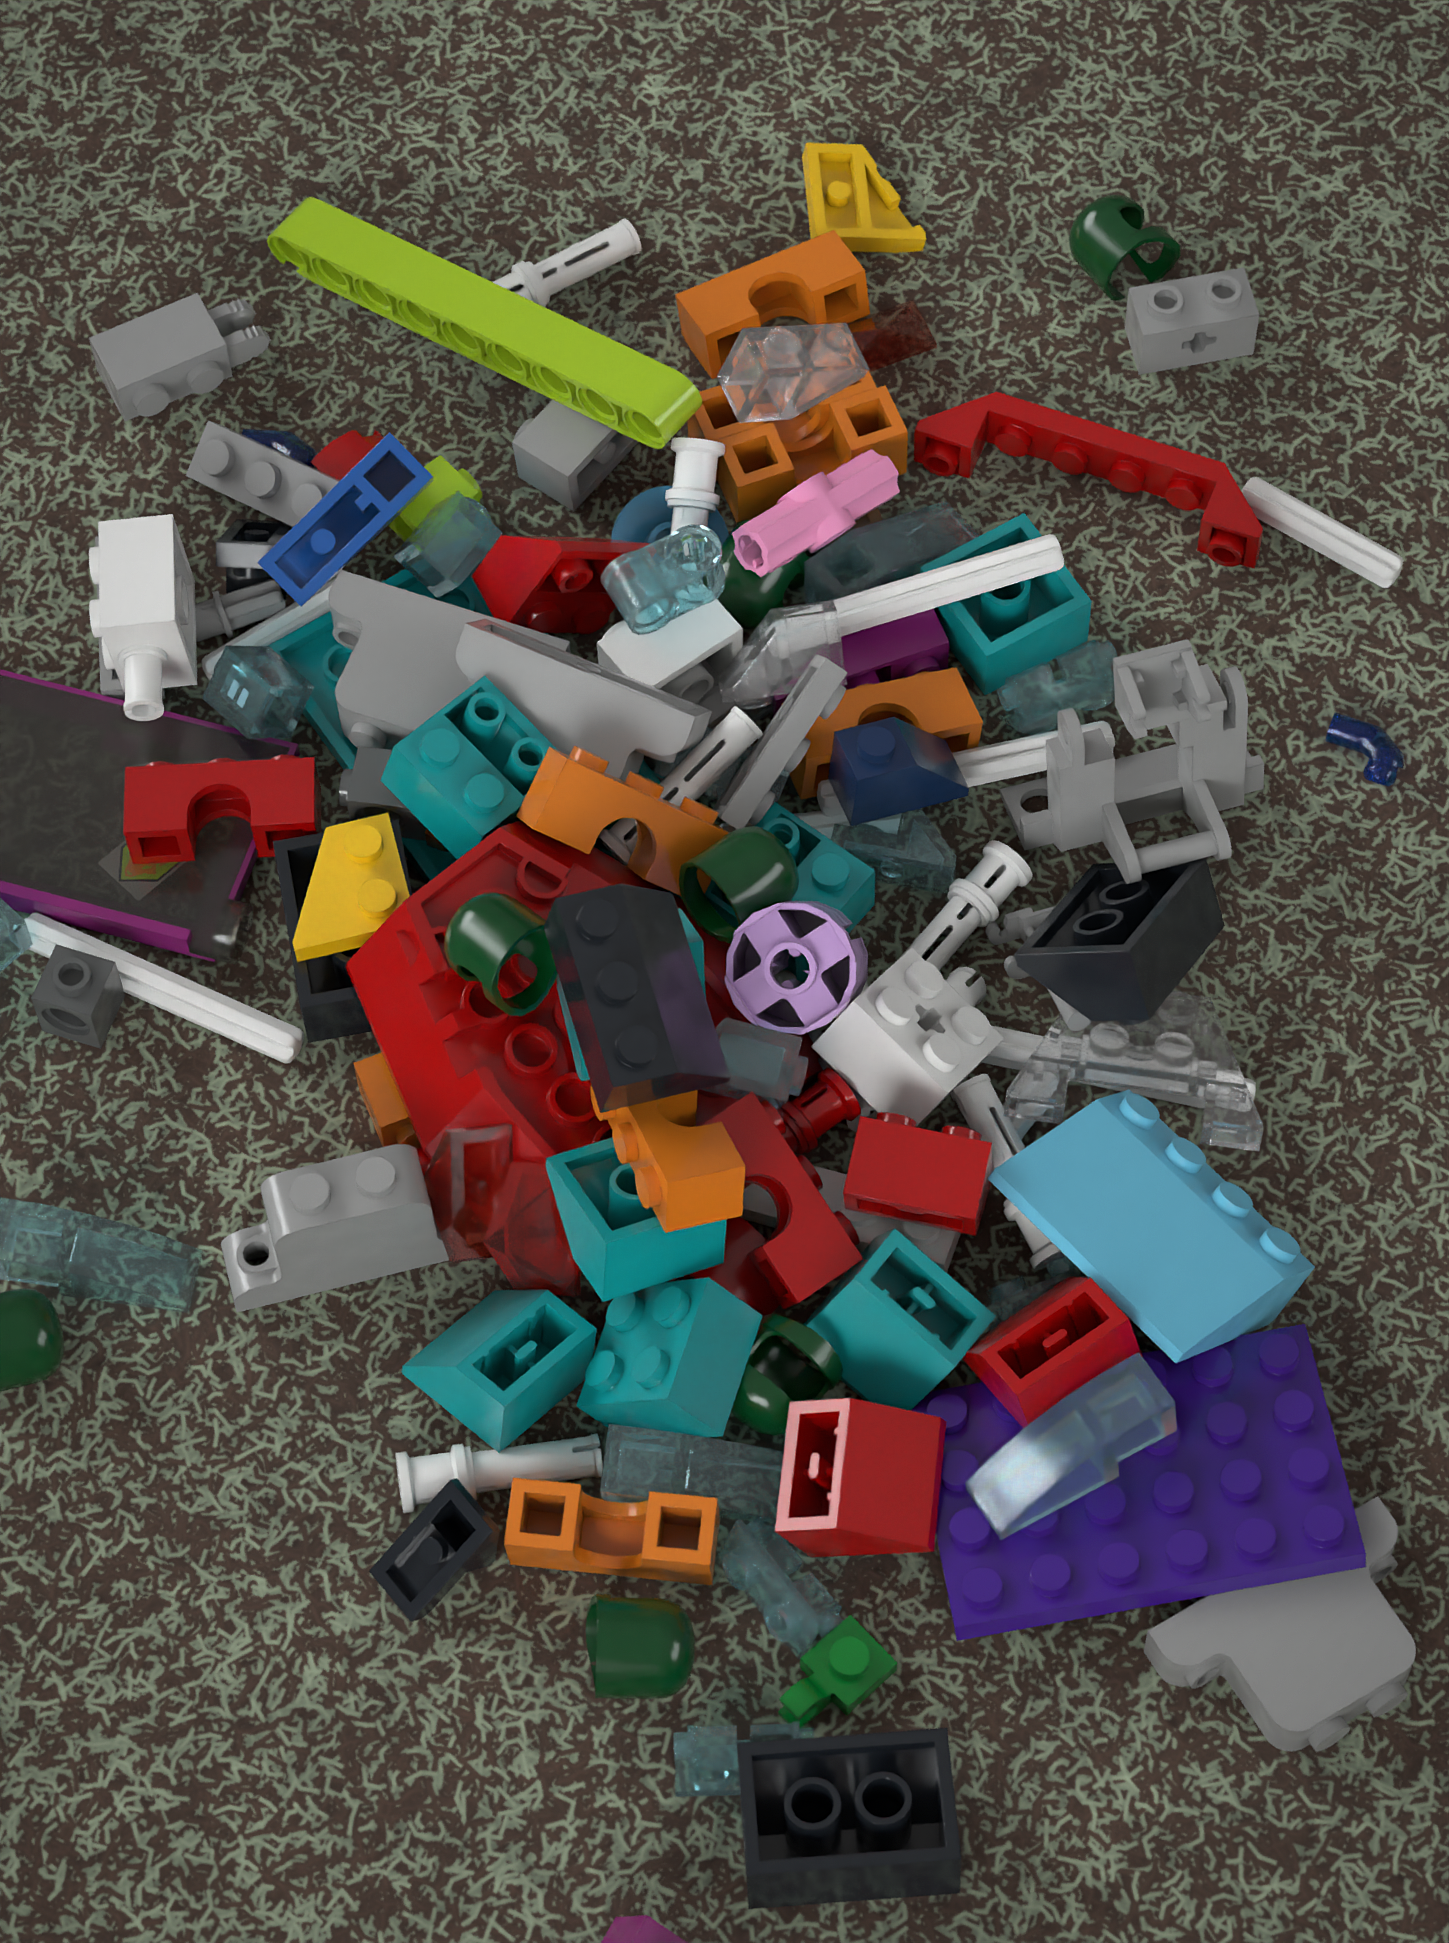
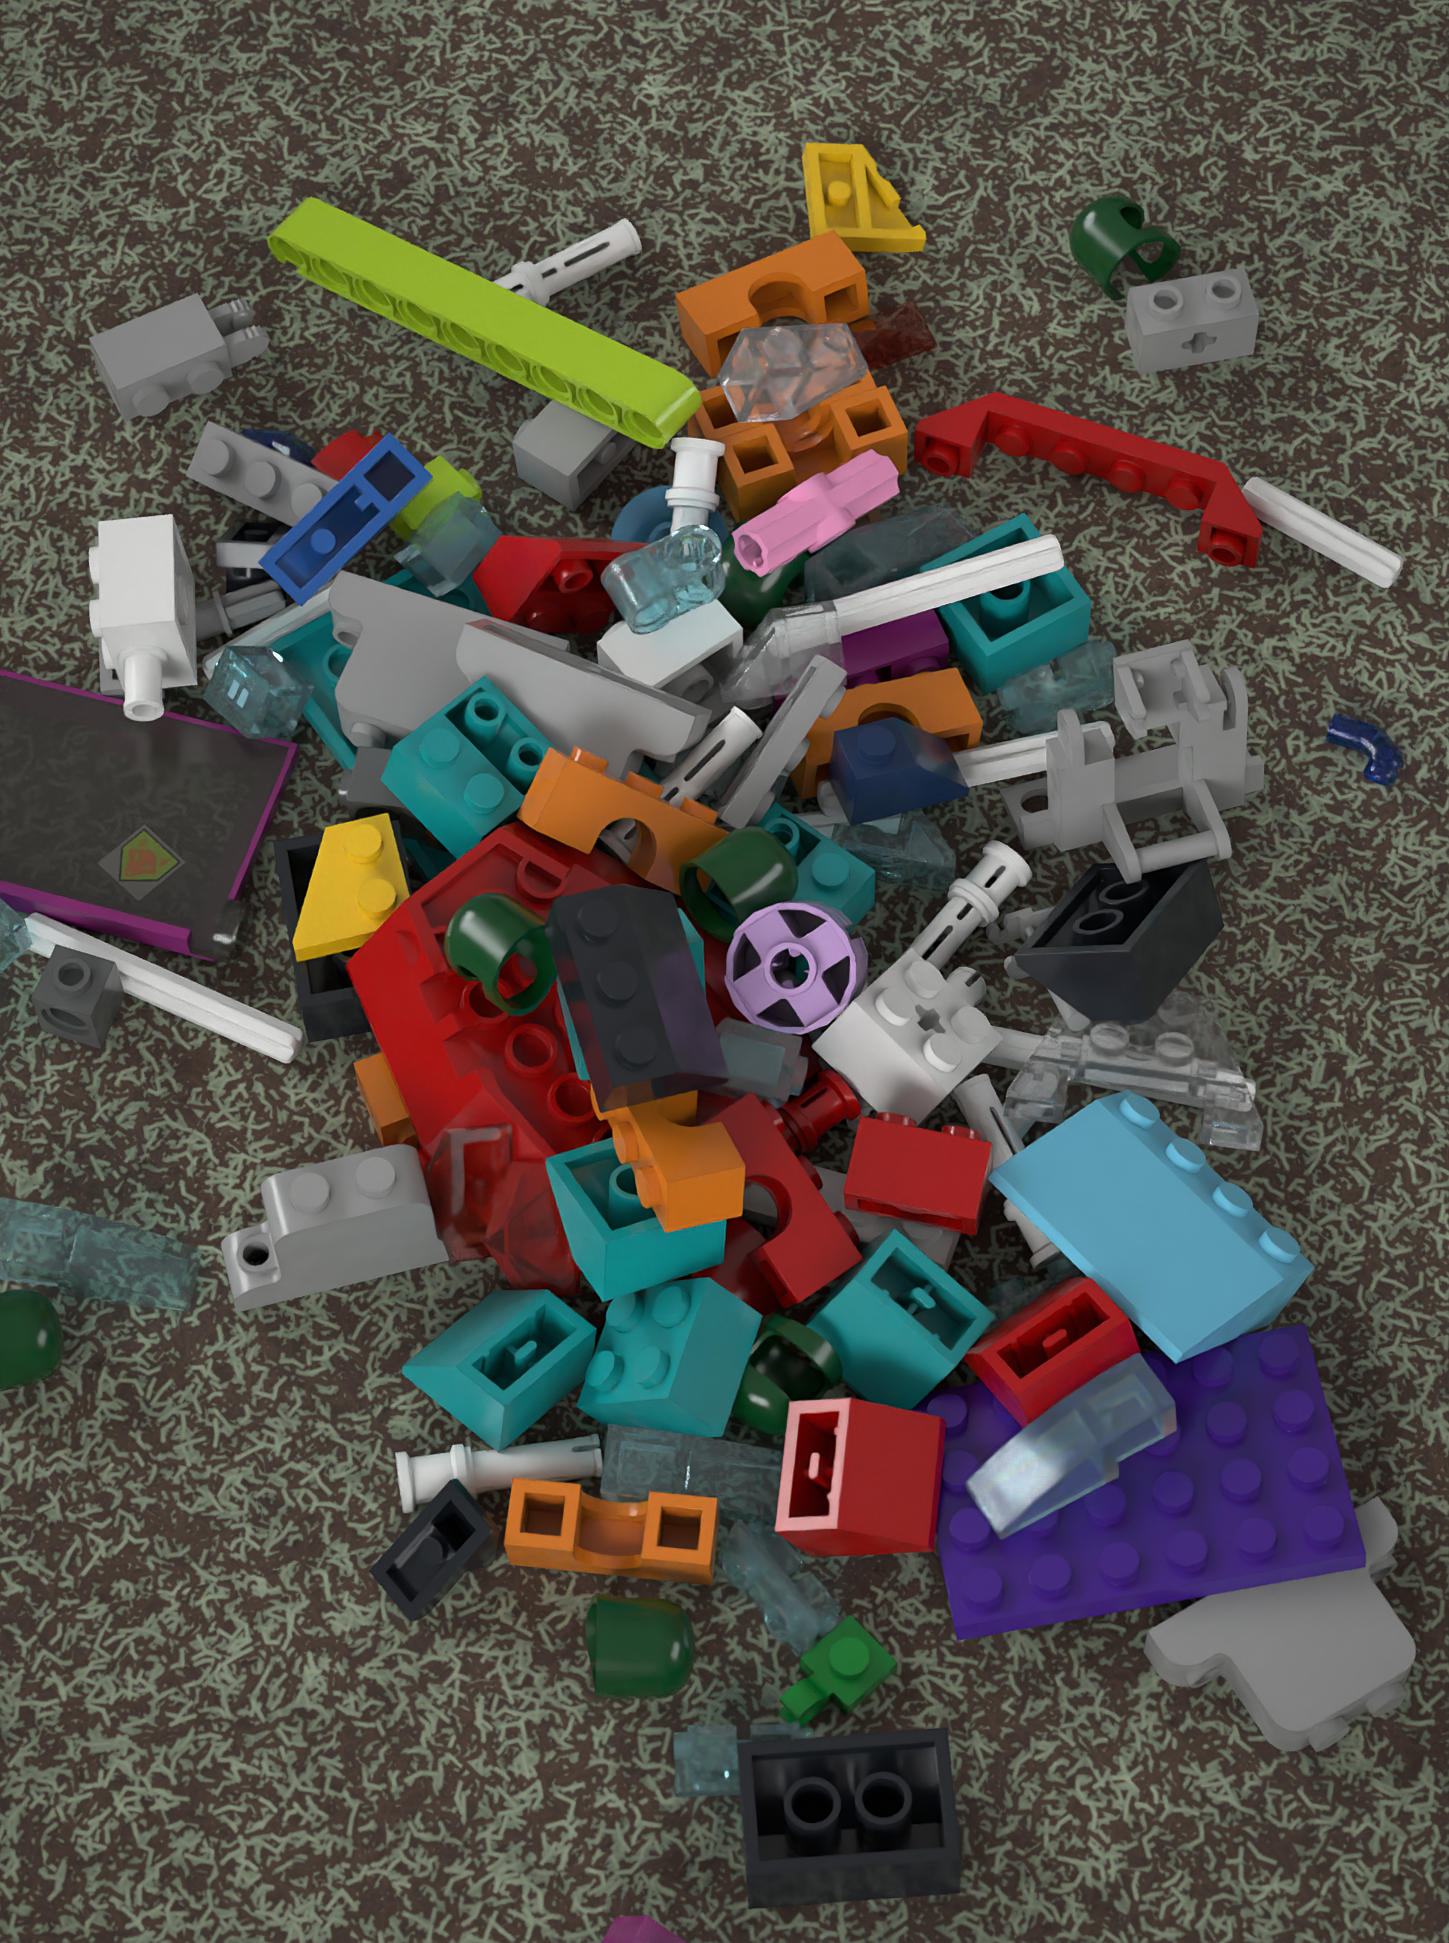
(173, 802): red arch -> none

